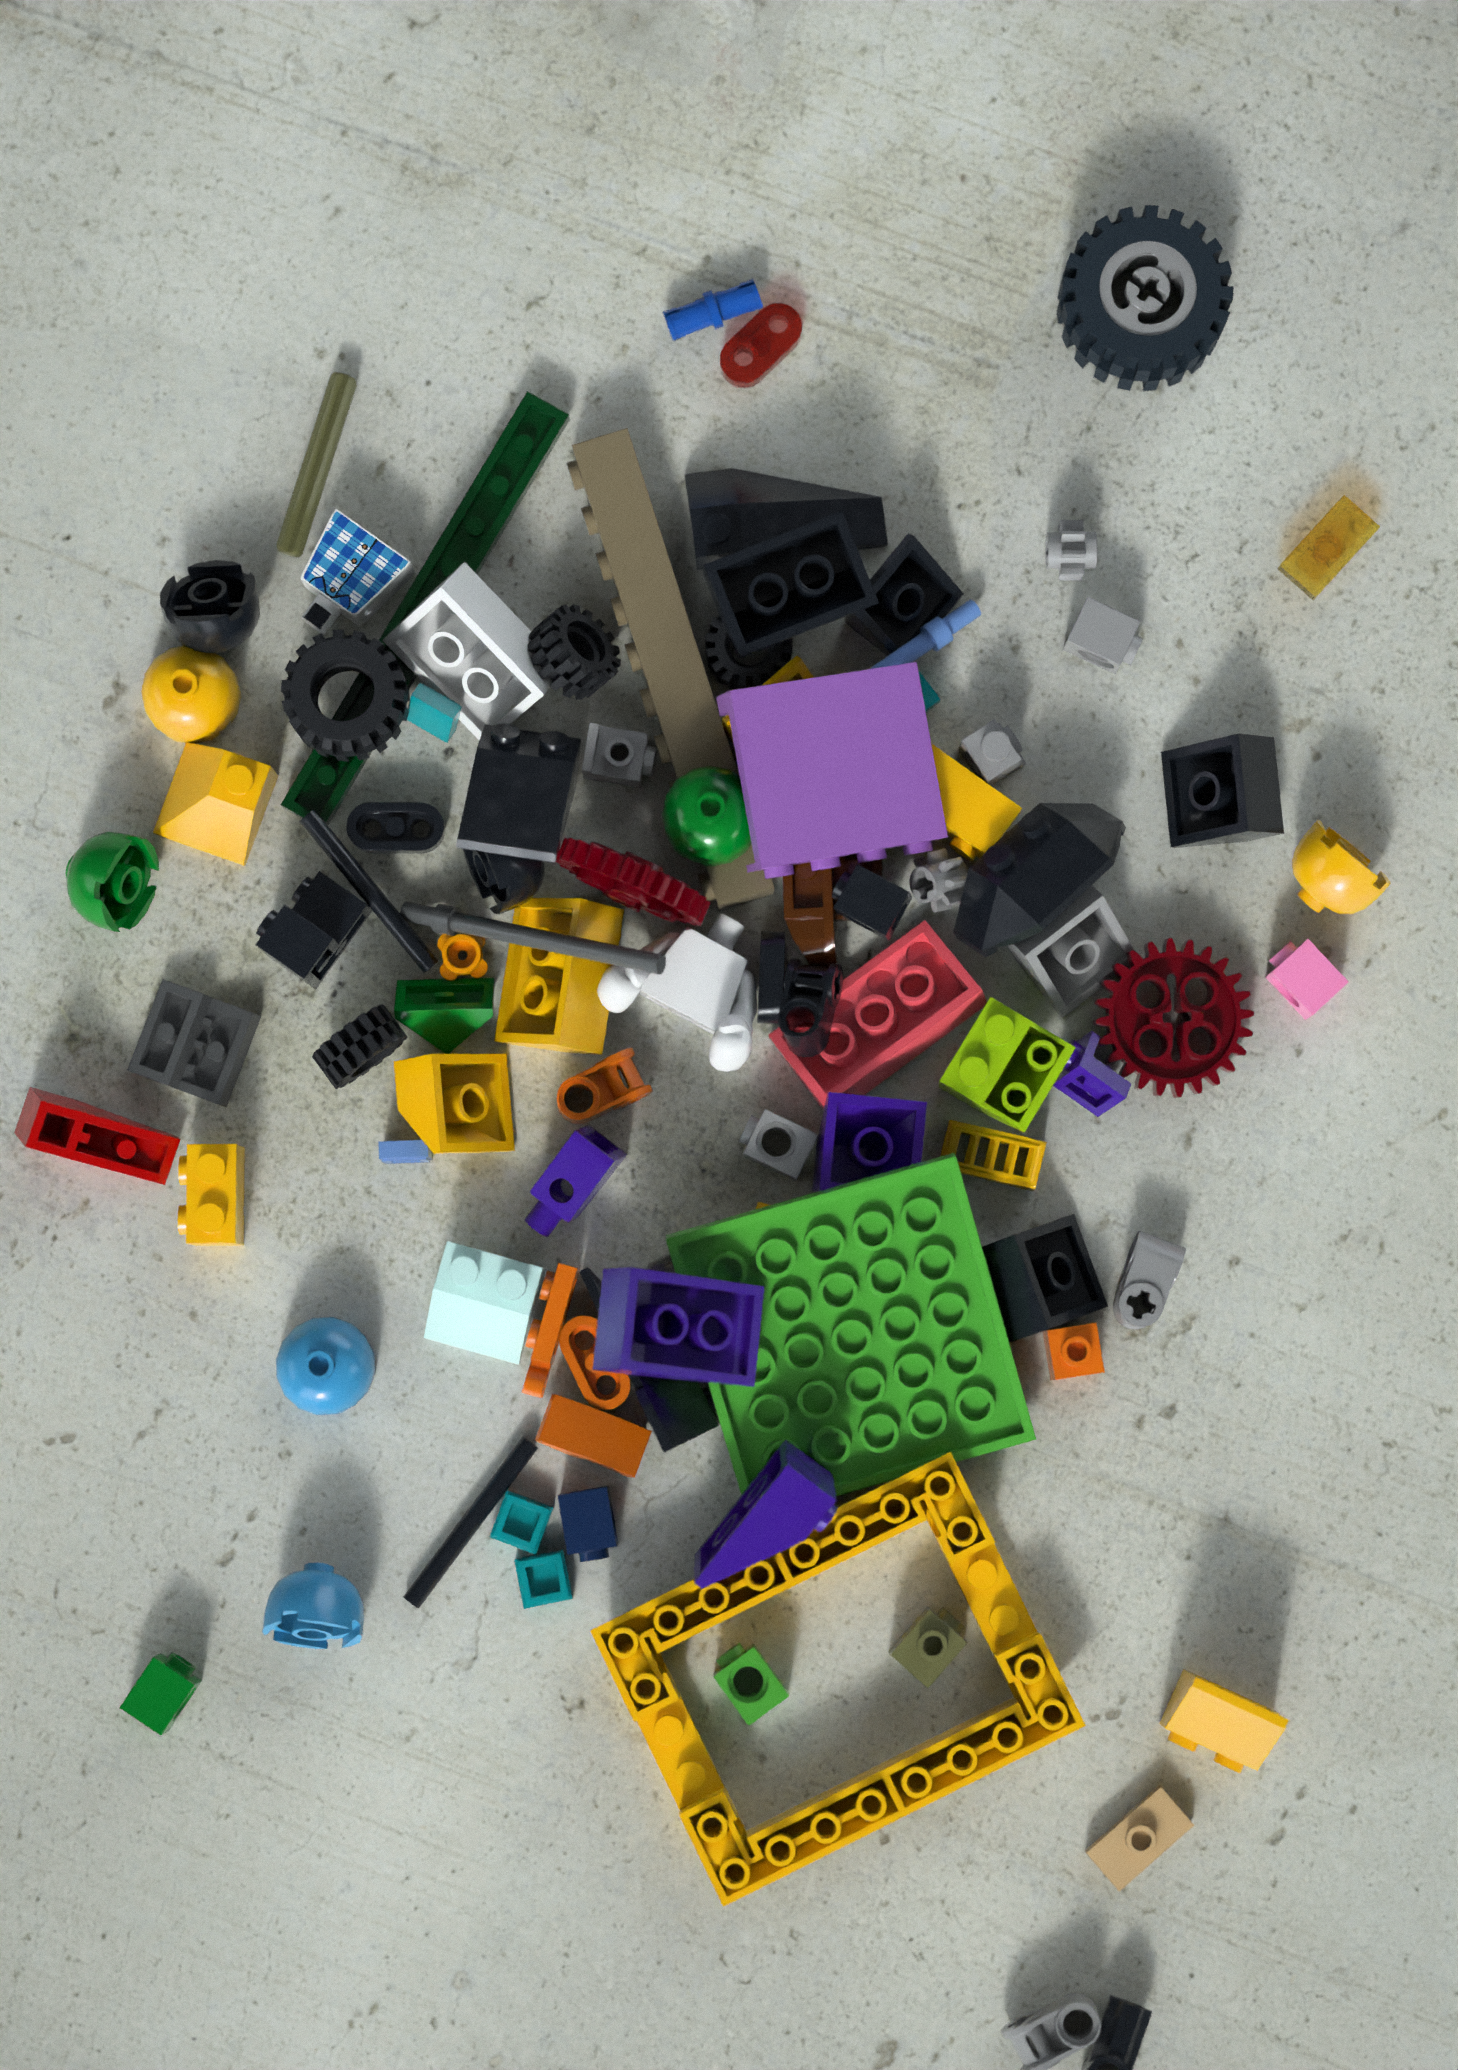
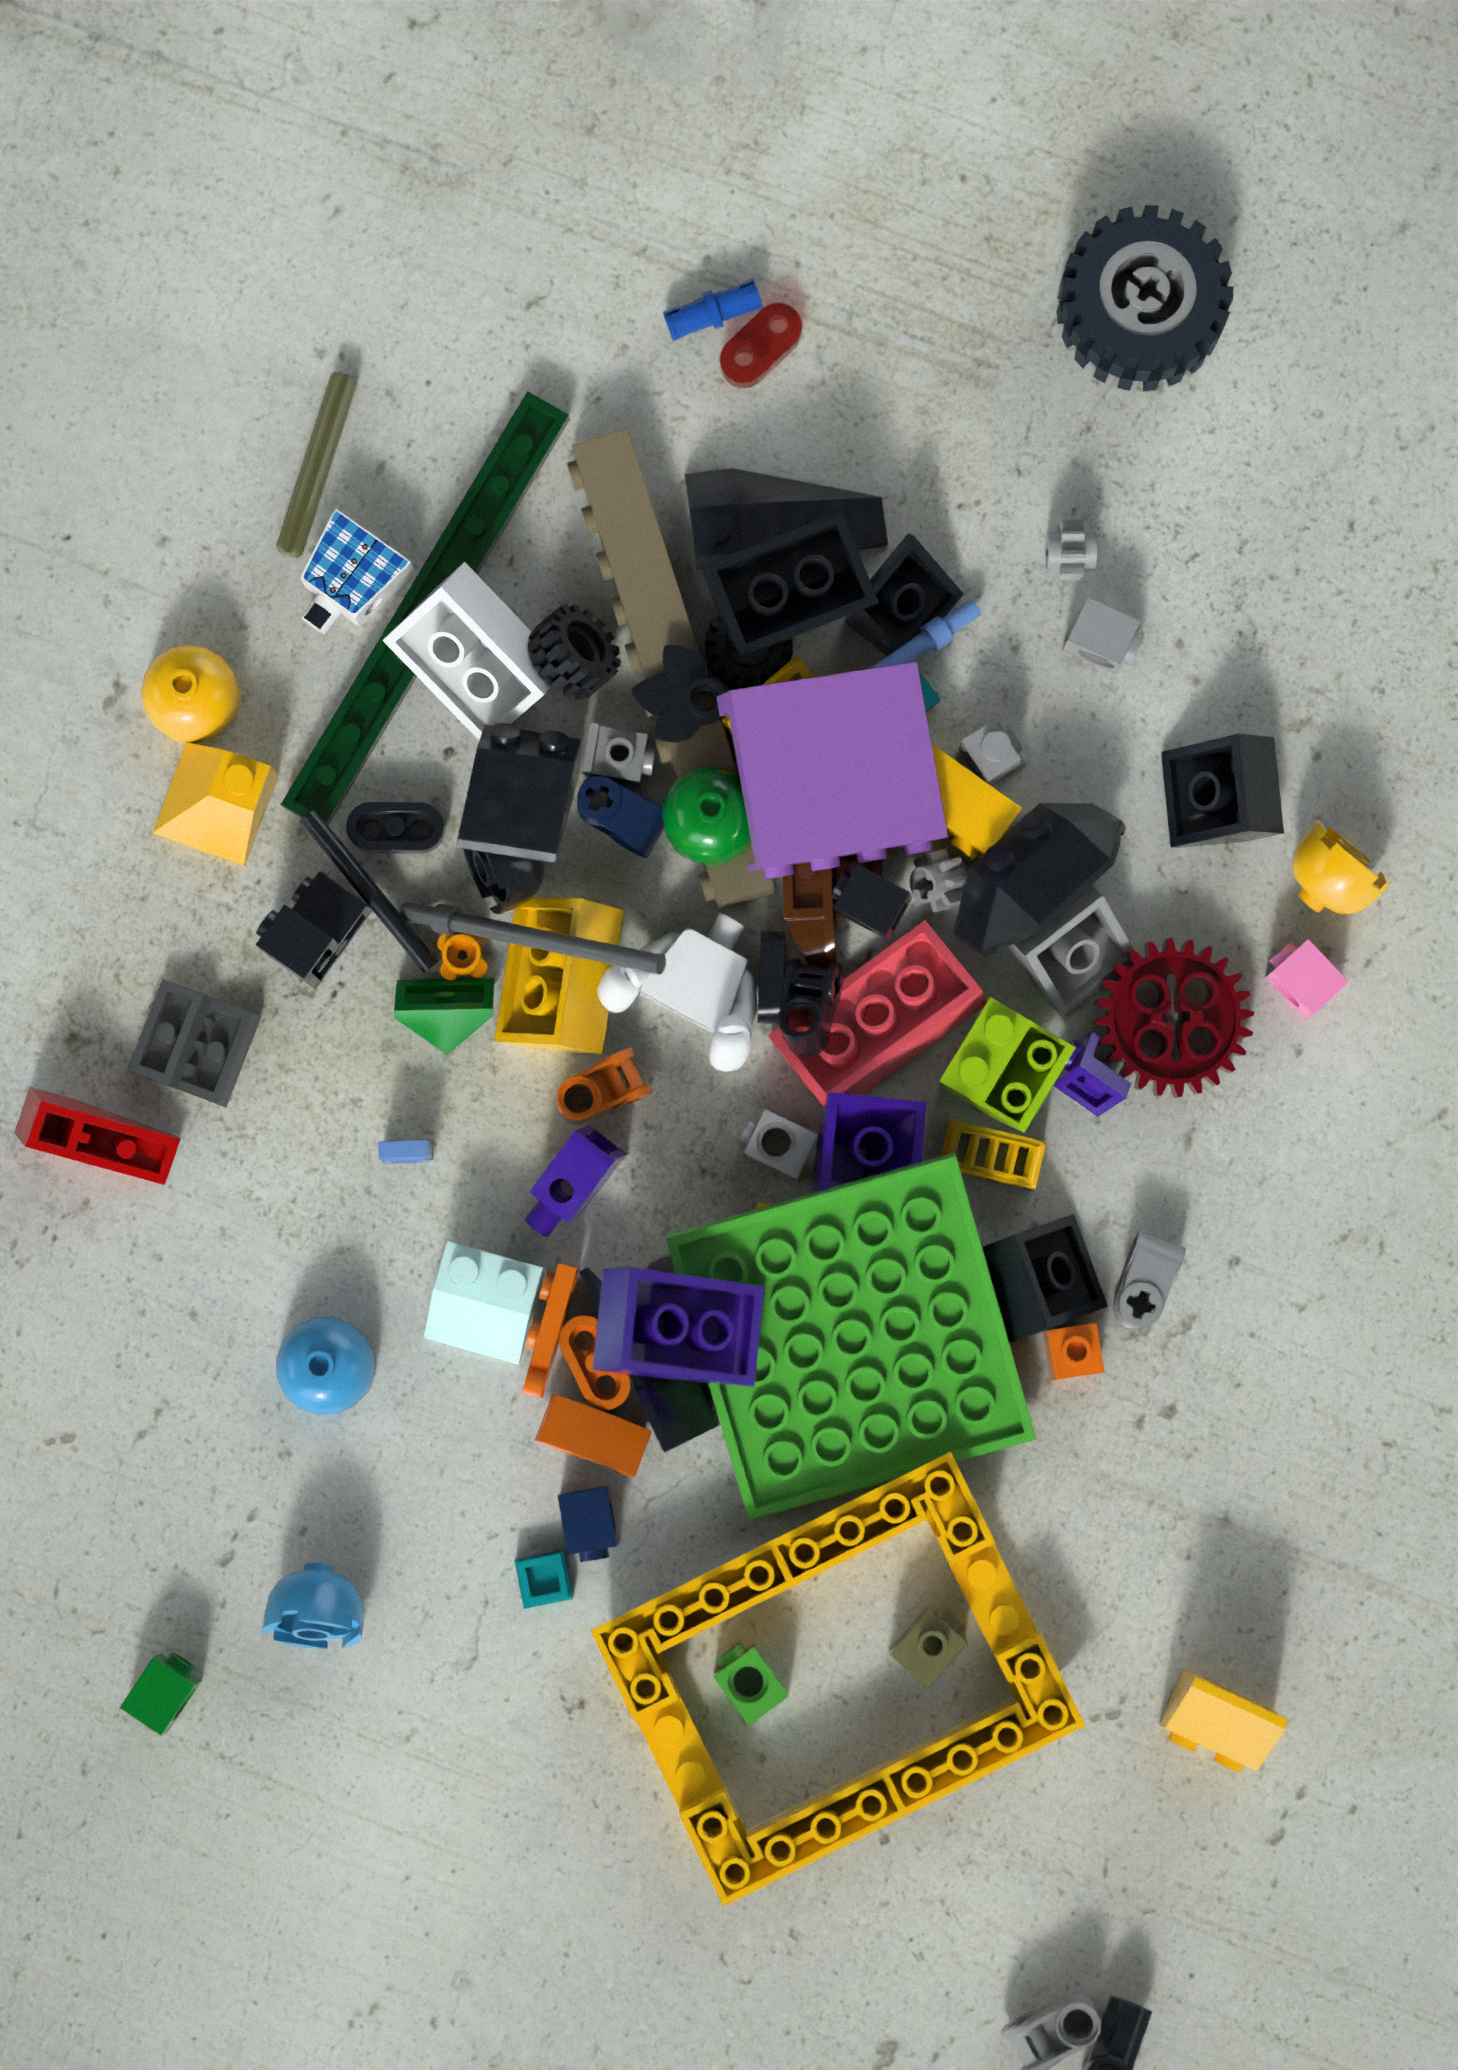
(111, 879): green cylinder -> none
(211, 606): black cylinder -> none
(213, 1195): yellow brick -> none
(327, 659): black tyre -> none
(359, 1046): black tyre -> none
(433, 712): teal tile -> none
(457, 1101): yellow slope -> none
(470, 1522): black bar -> none
(521, 1522): teal tile -> none
(629, 821): none -> dark blue piece
(632, 881): dark red gear -> none
(675, 693): none -> black plate
(771, 1515): dark purple slope -> none
(1139, 1838): tan plate -> none
(1328, 547): clear yellow plate -> none

